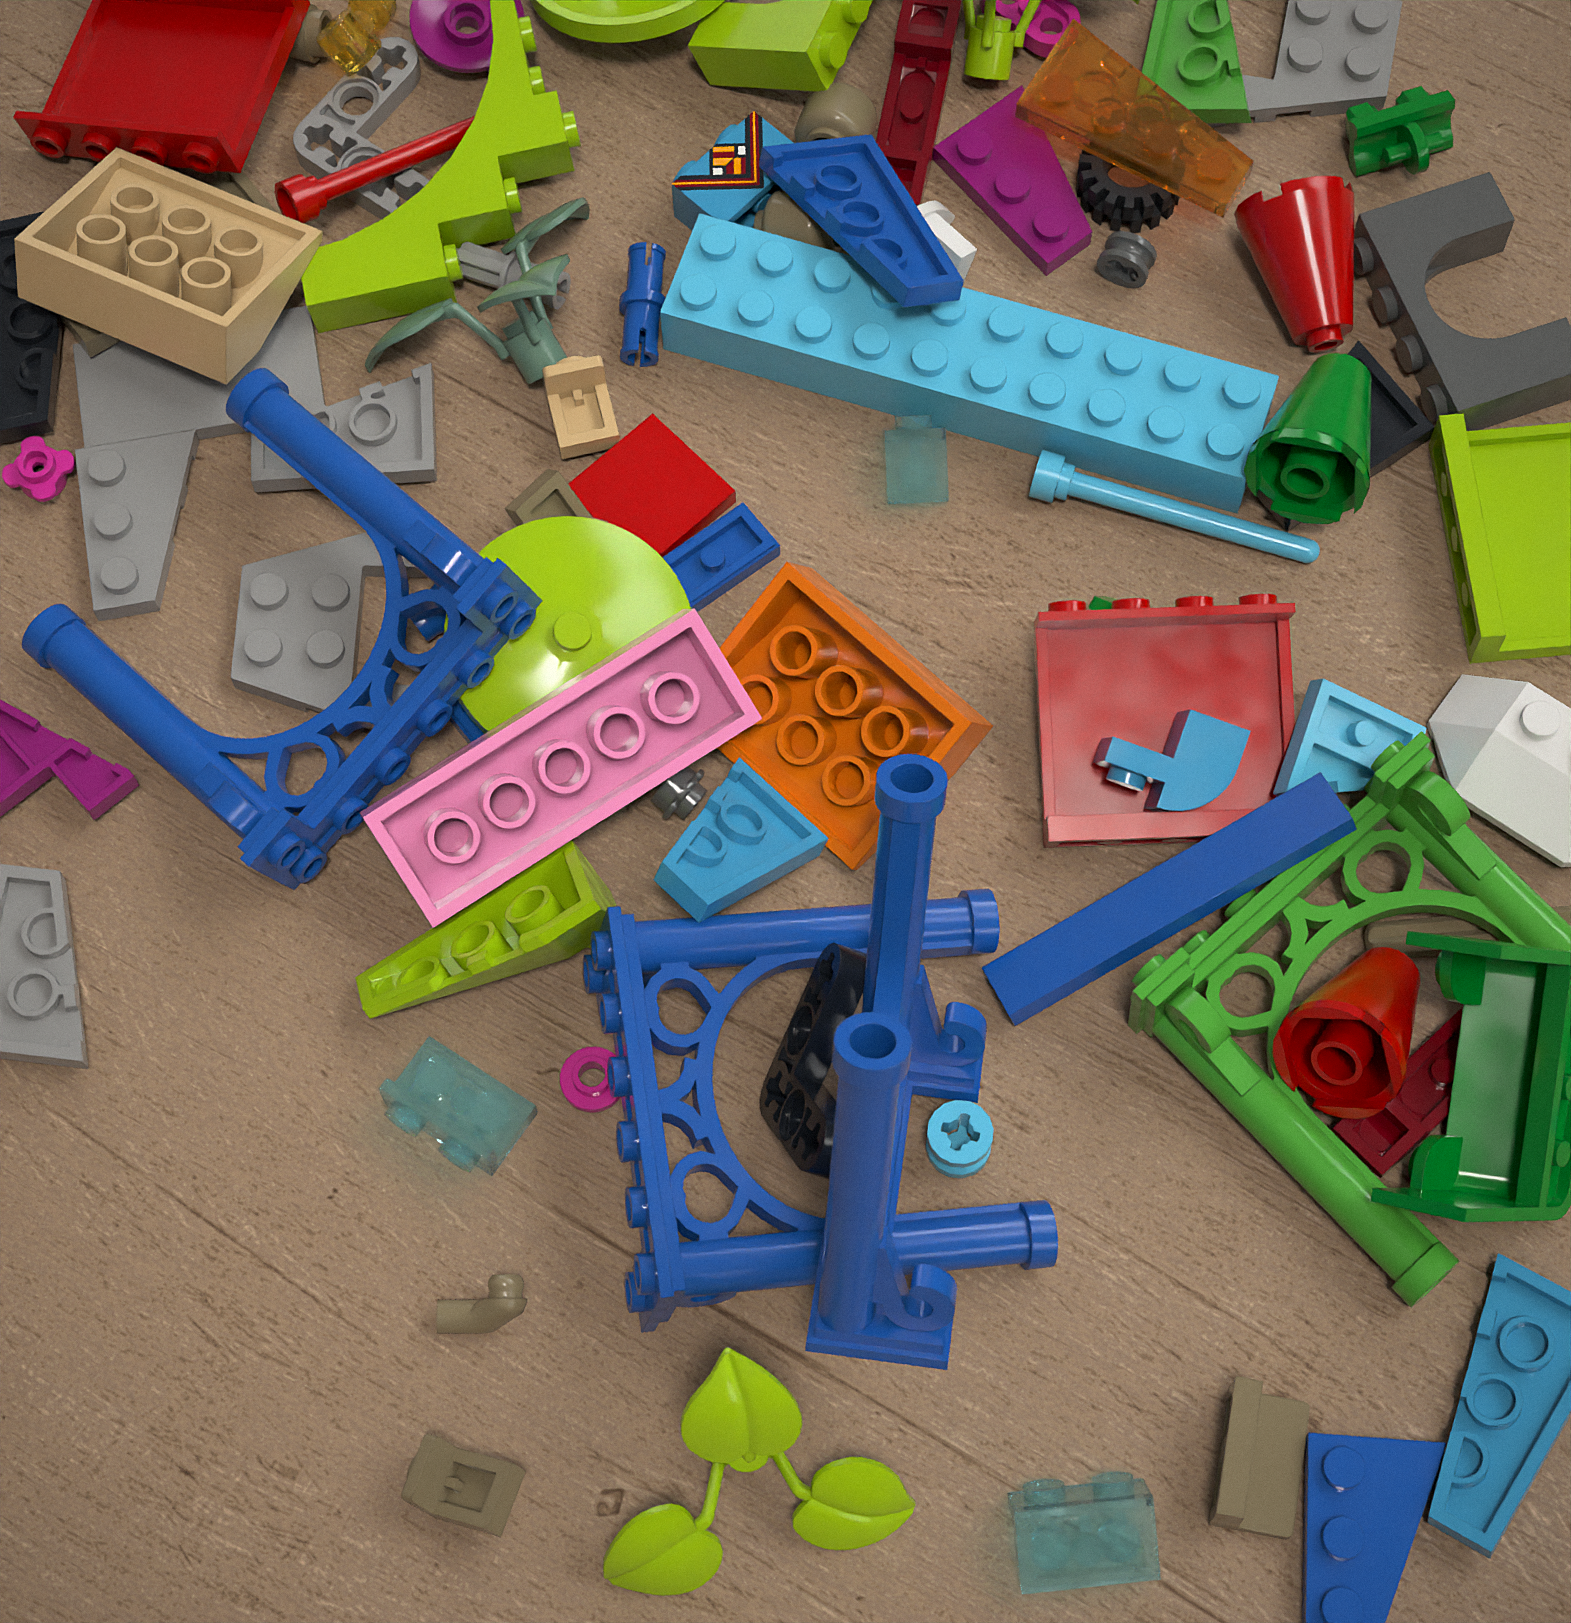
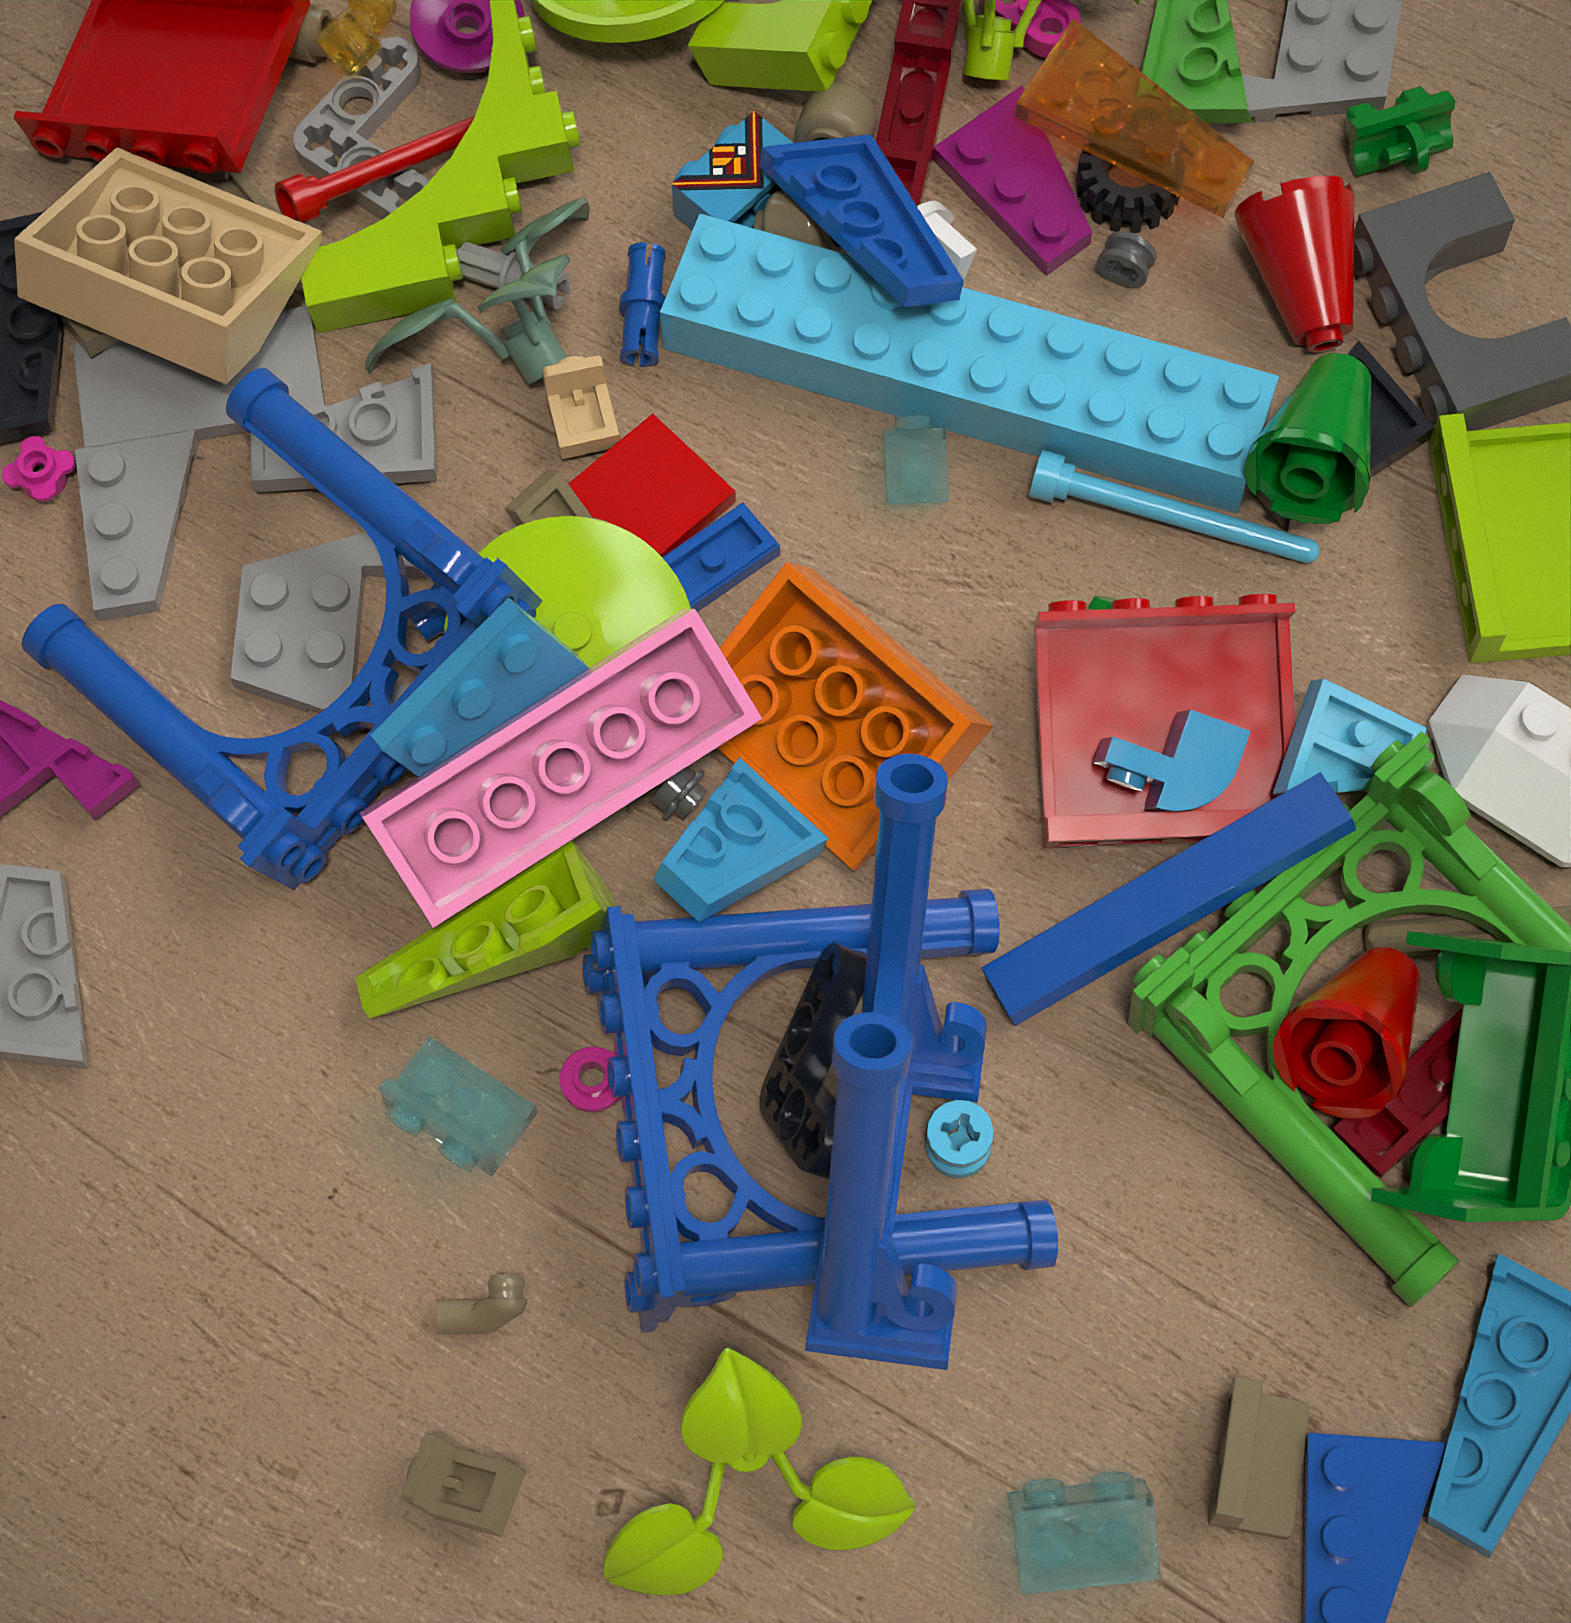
(477, 688): none -> dark azure wing

